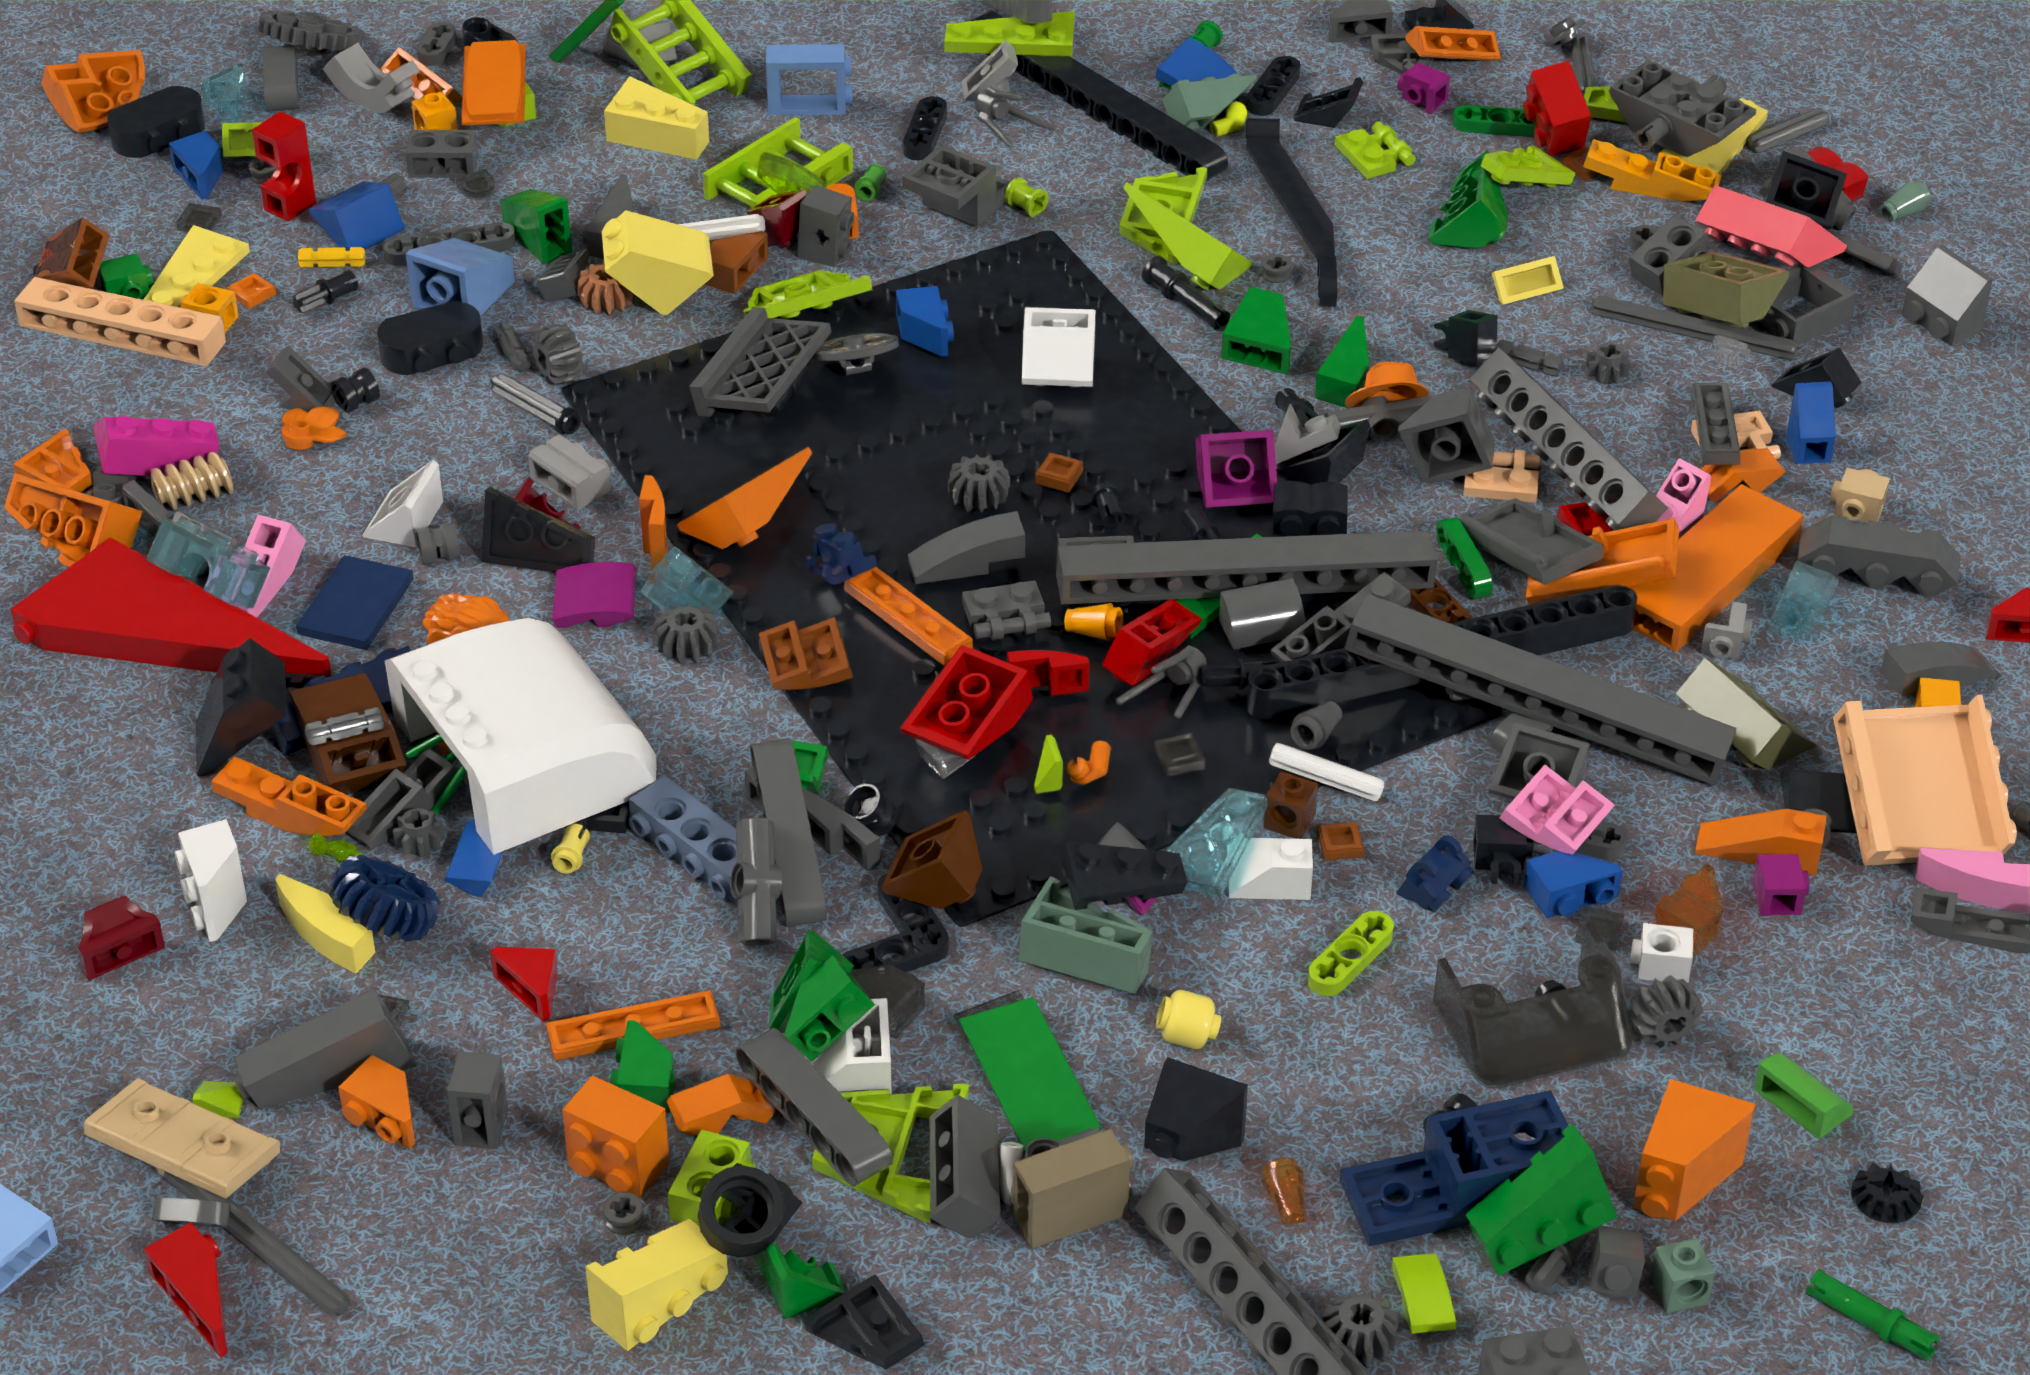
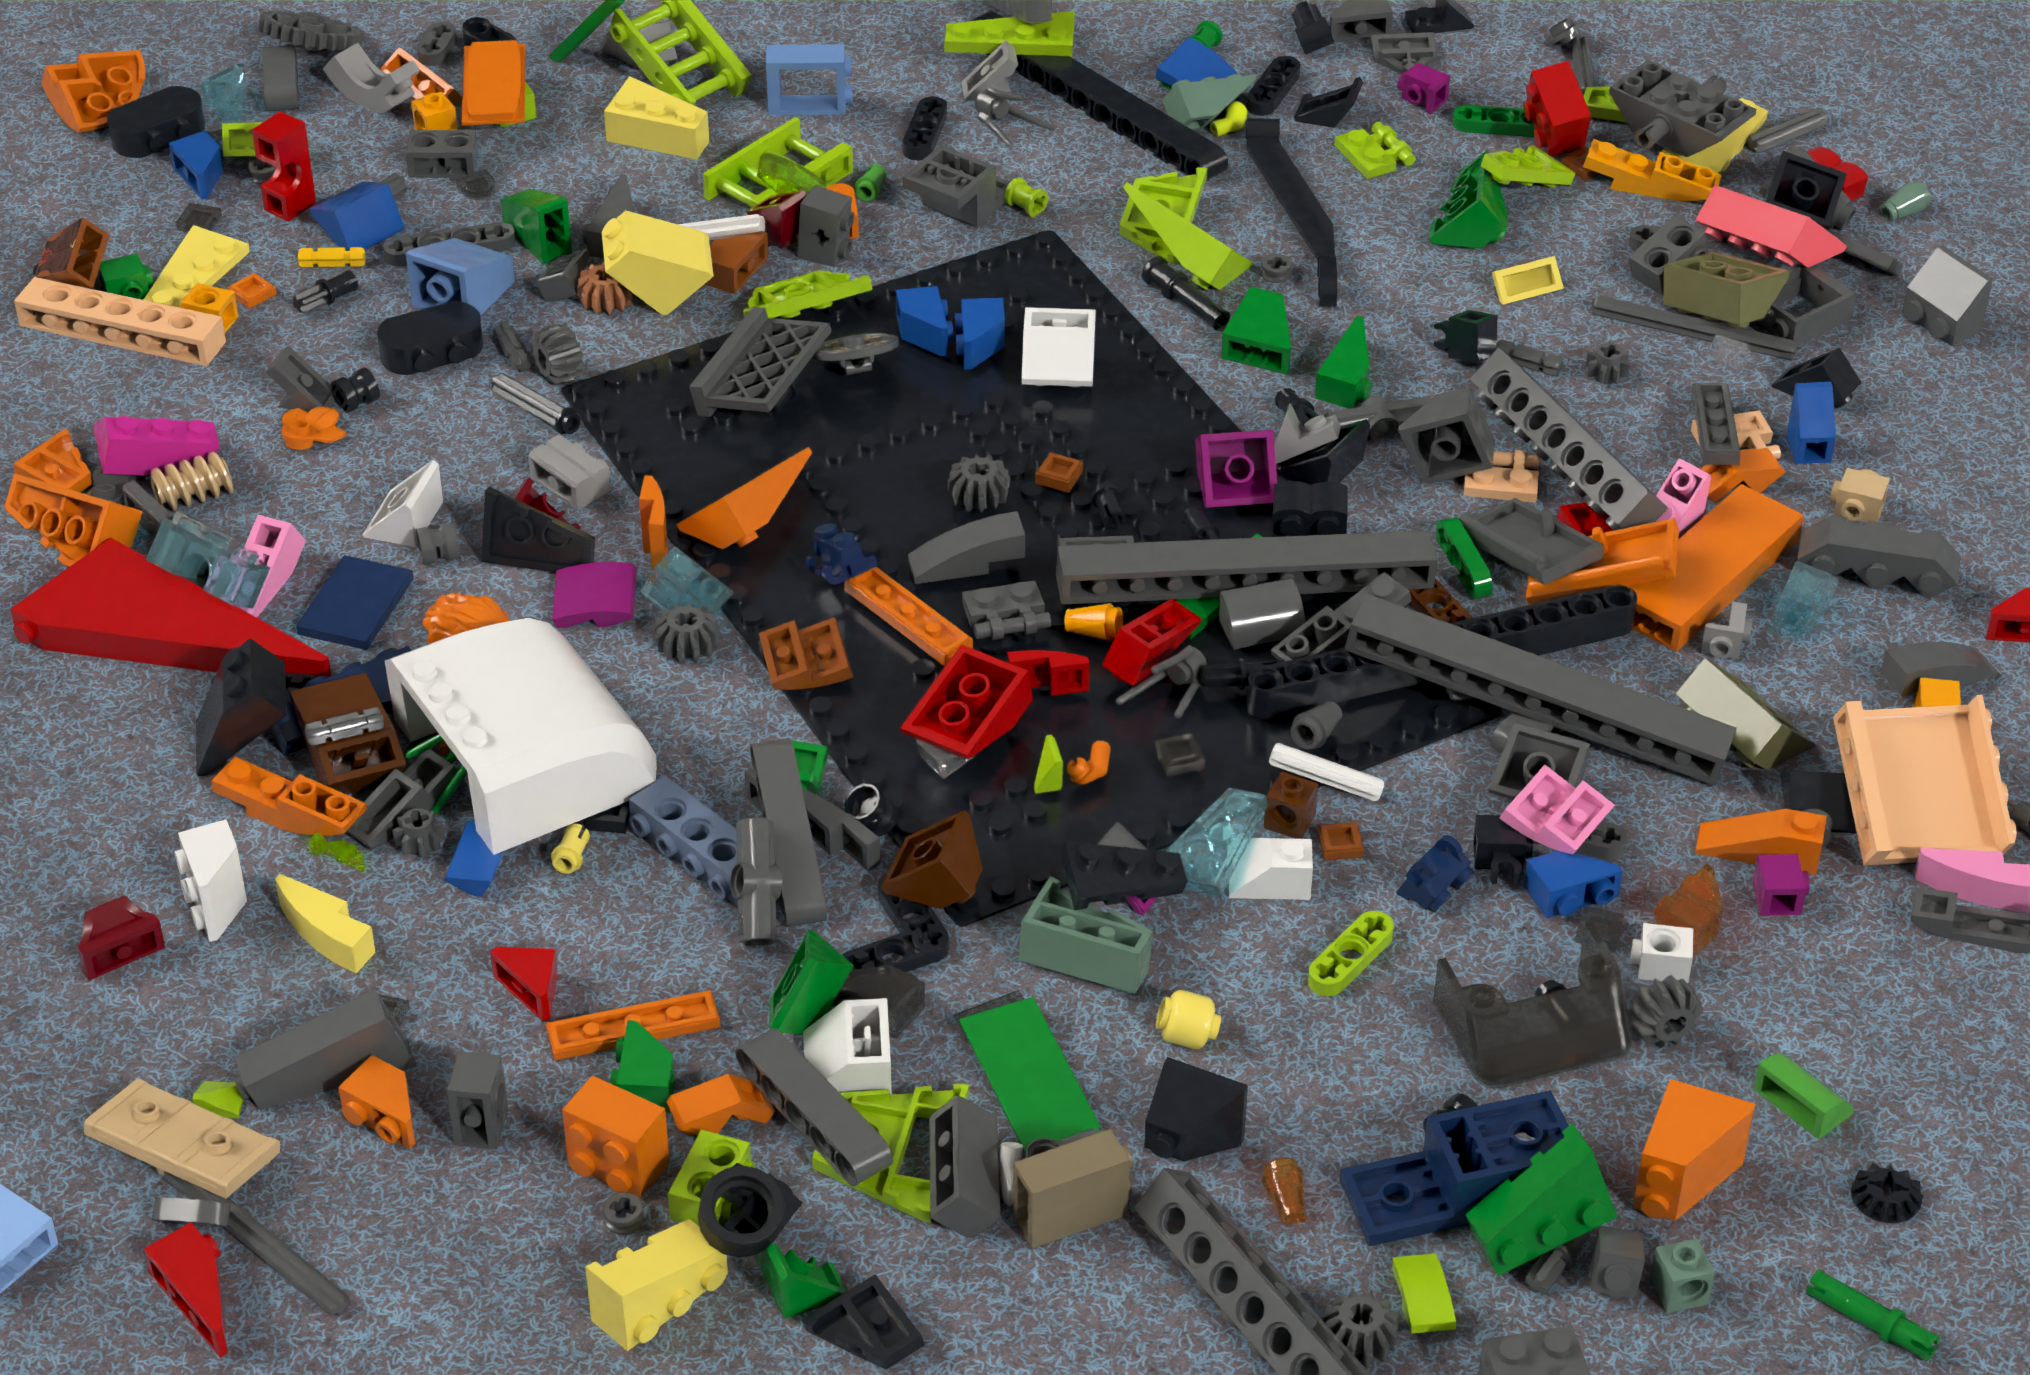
(384, 898): dark blue gear -> none
(825, 1008): green slope -> none
(979, 330): none -> blue slope
(1311, 27): none -> black piece
(1390, 380): orange piece -> none
(1454, 43): orange slope -> none

